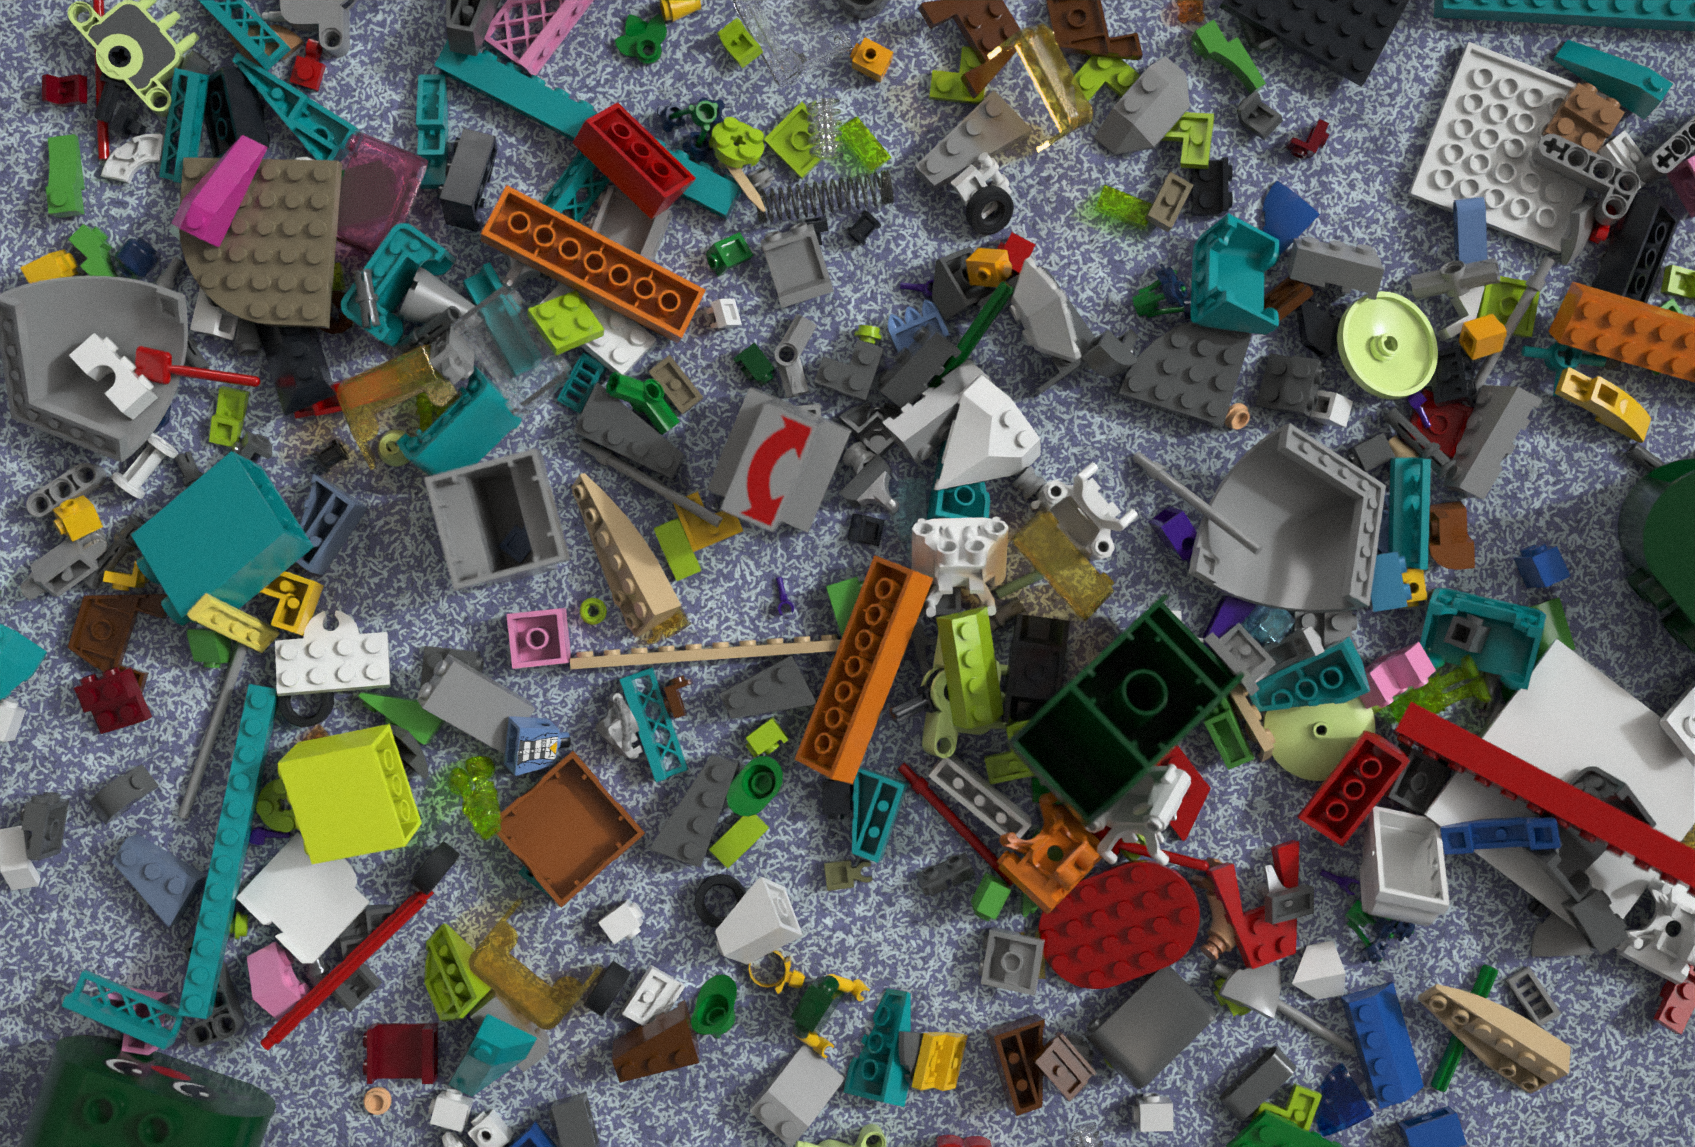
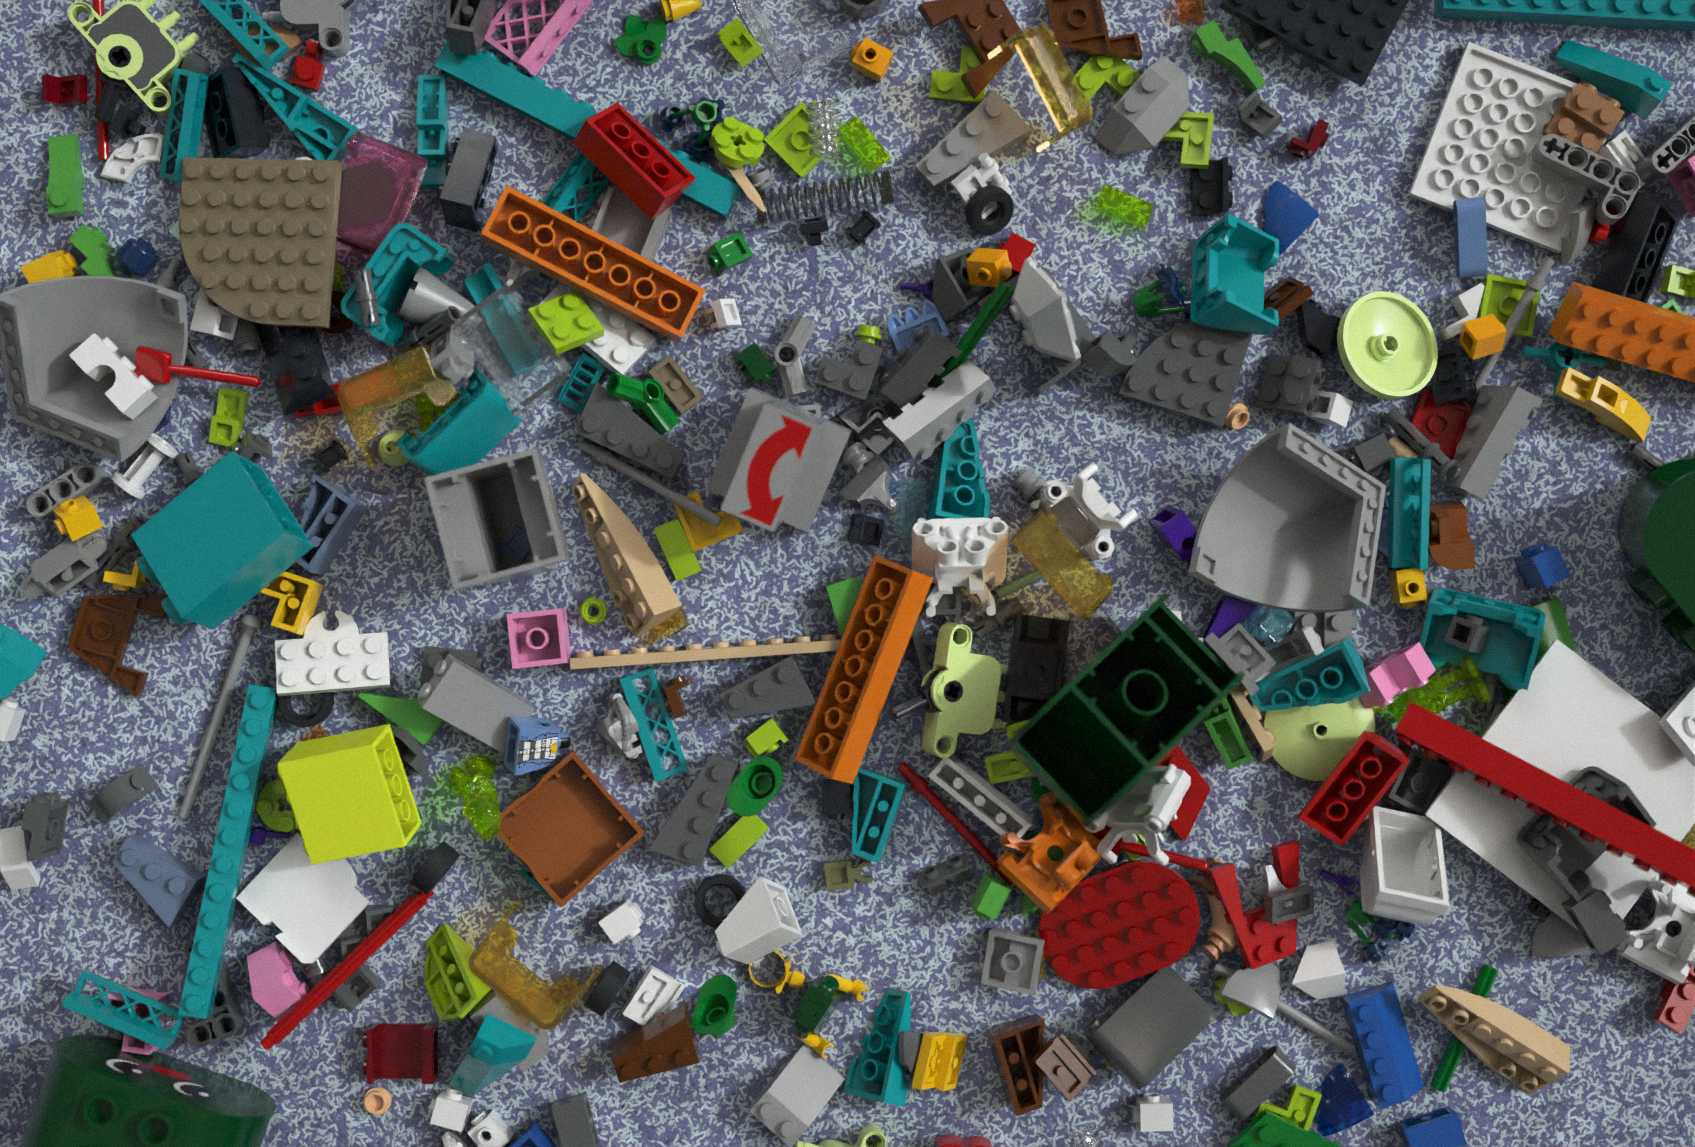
(113, 699): dark red plate -> none
(209, 647): bright green slope -> none
(217, 196): dark pink wedge -> none
(233, 623): light yellow tile -> none
(239, 925): lime plate -> none
(783, 596): dark purple hand -> none
(796, 264): light grey panel -> none
(970, 668): lime slope -> none
(987, 438): white wedge -> none
(1158, 472): light grey bar -> none
(1169, 202): dark tan plate -> none
(1336, 264): light grey wedge -> none
(1388, 586): dark azure slope -> none
(1415, 401): dark purple hand -> none
(1455, 278): light grey piece -> none
(1500, 833): blue slope -> none
(1546, 1016): light grey slope -> none

